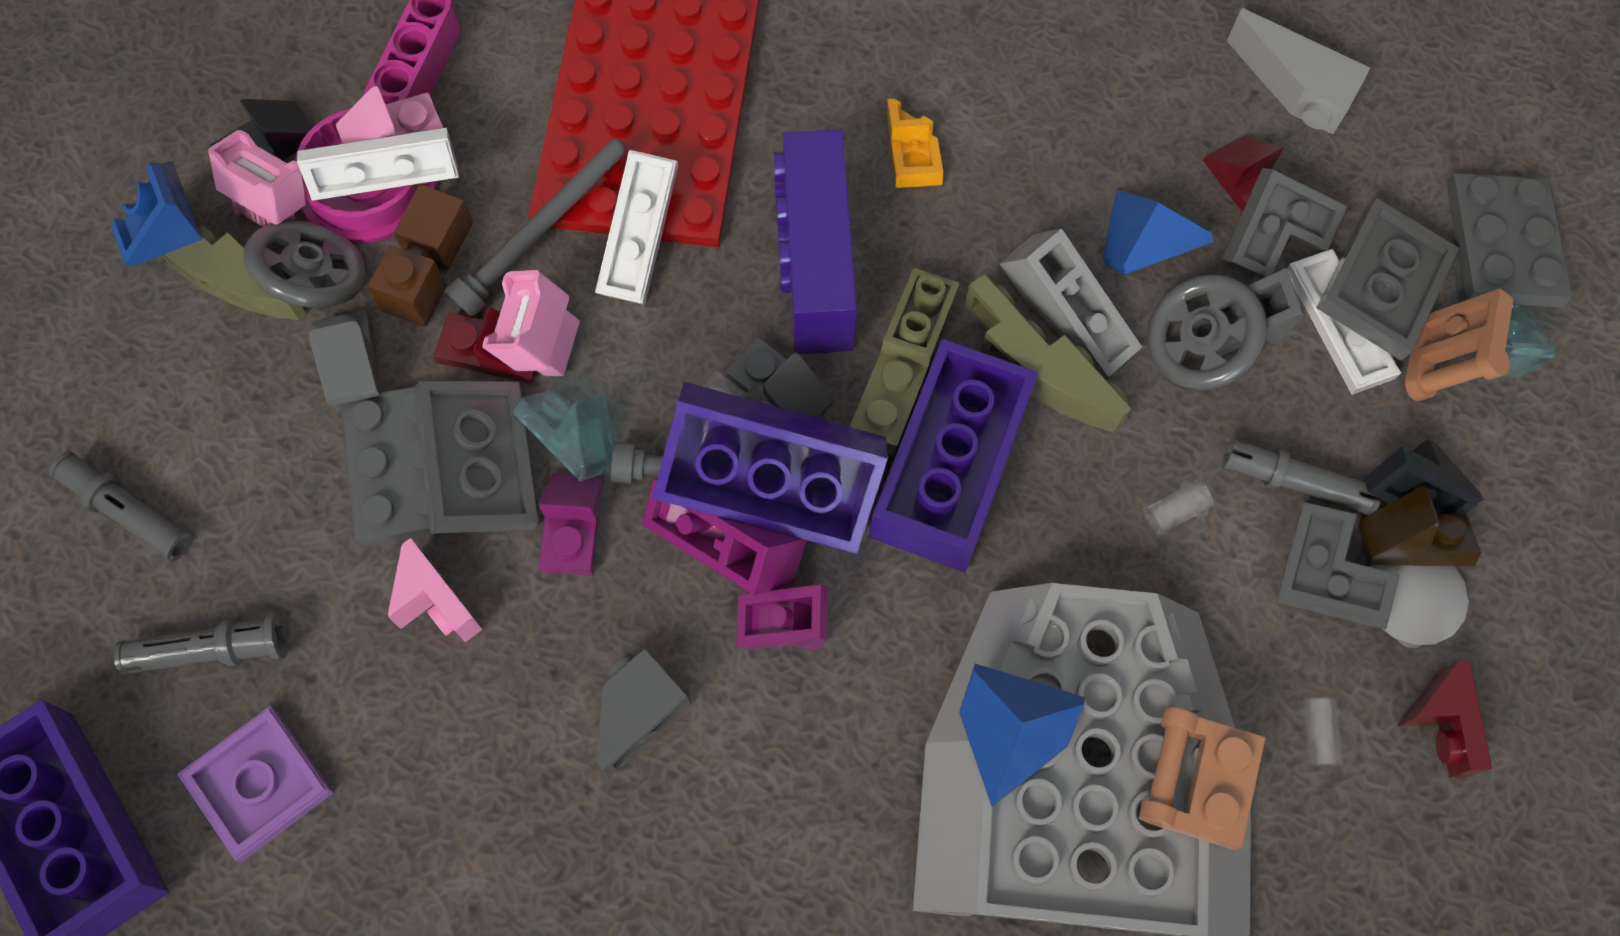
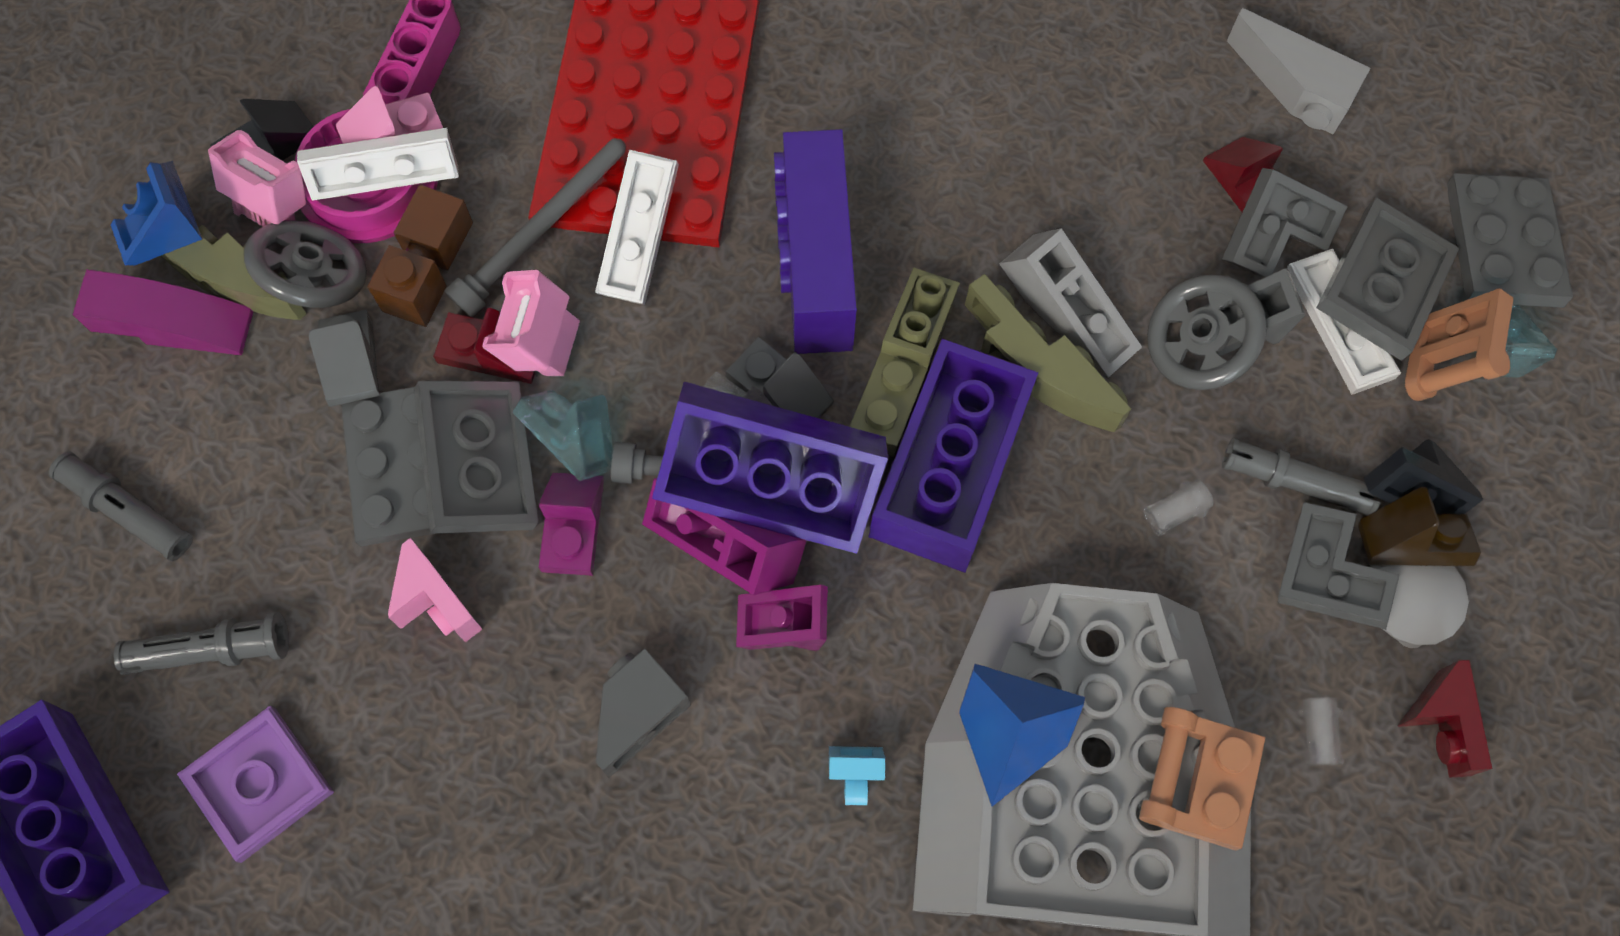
(161, 313): none -> magenta slope
(856, 767): none -> medium azure tile
(913, 149): light orange slope -> none
(1147, 233): blue slope -> none

